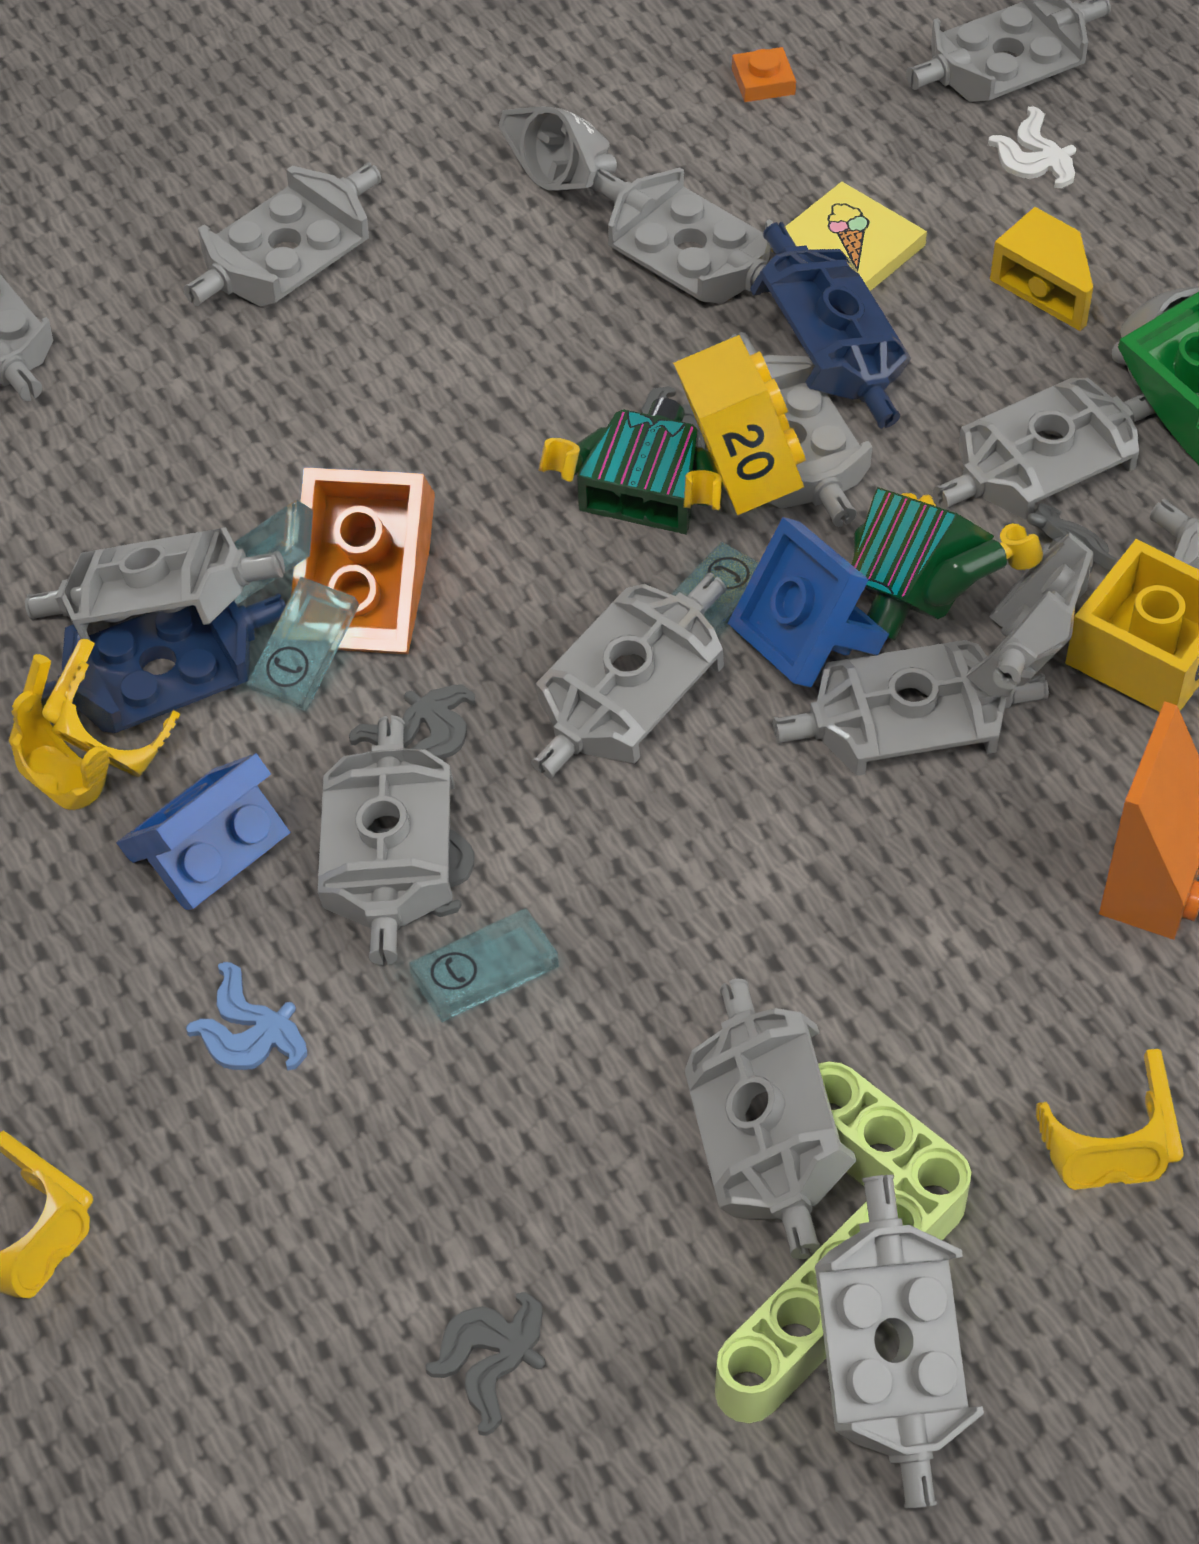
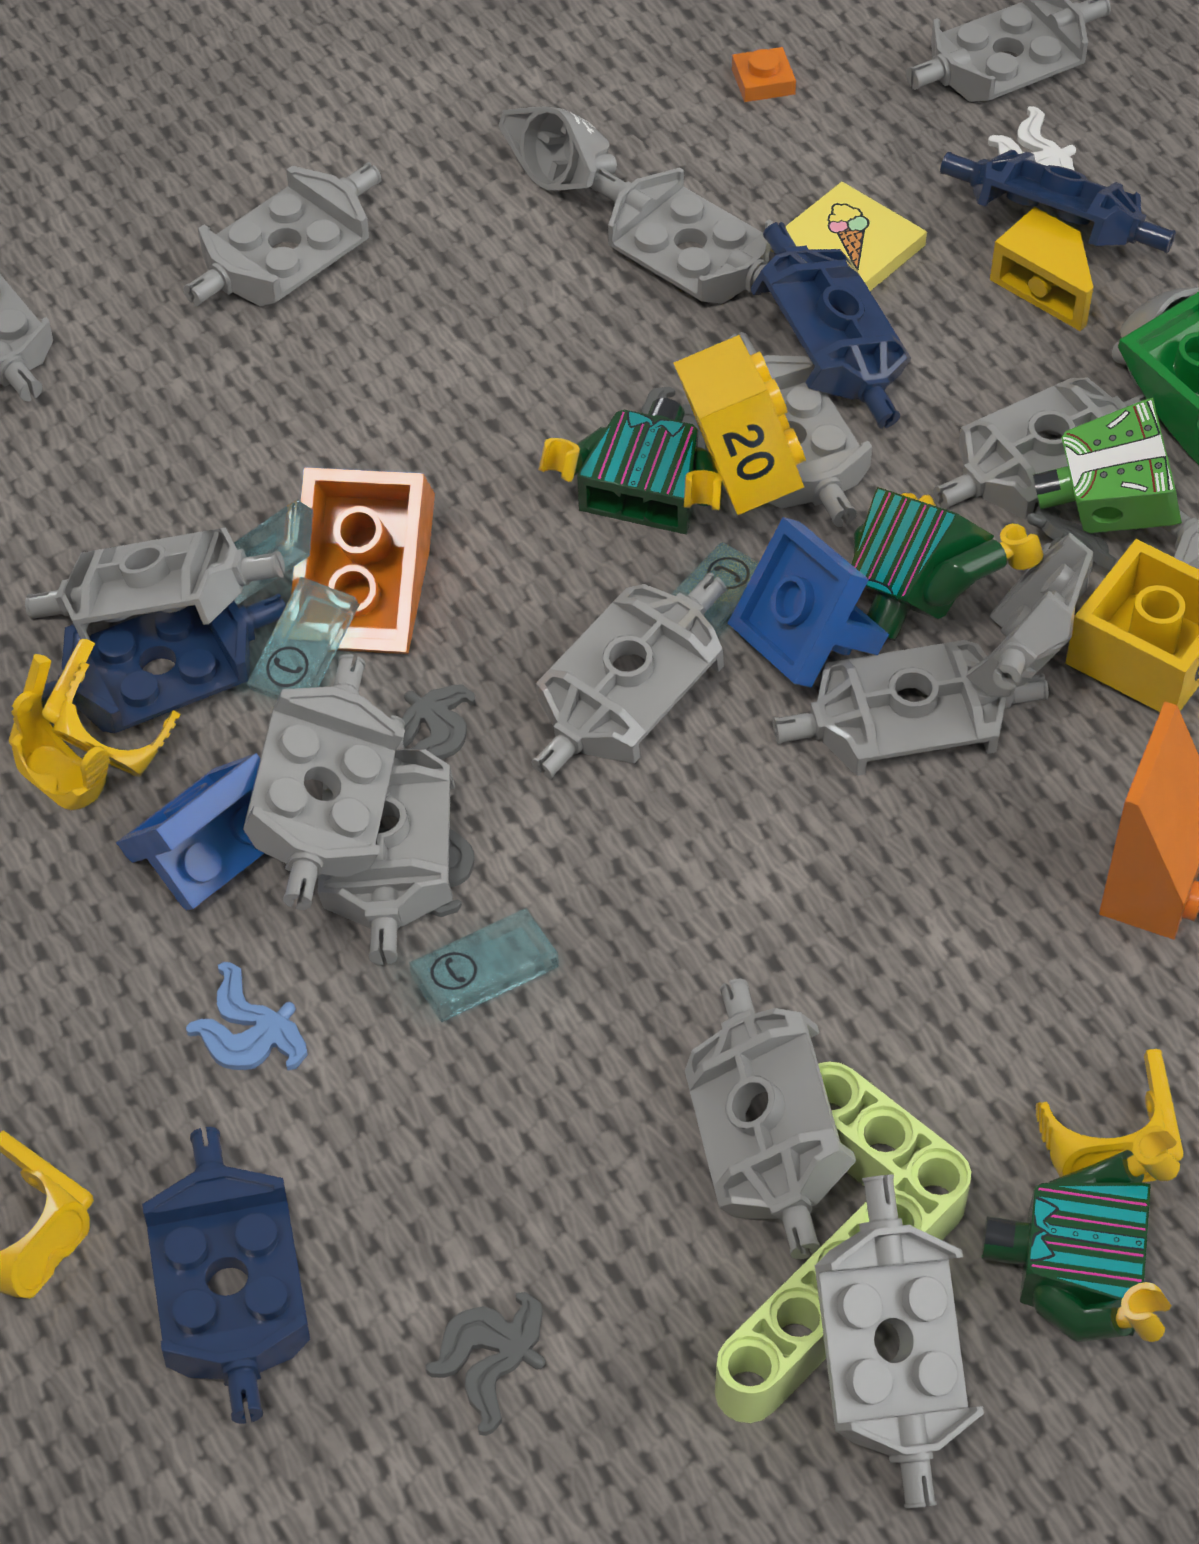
(216, 1223): none -> dark blue plate
(351, 749): none -> light grey plate
(1079, 200): none -> dark blue plate
(1090, 1244): none -> torso
(1115, 473): none -> bright green torso

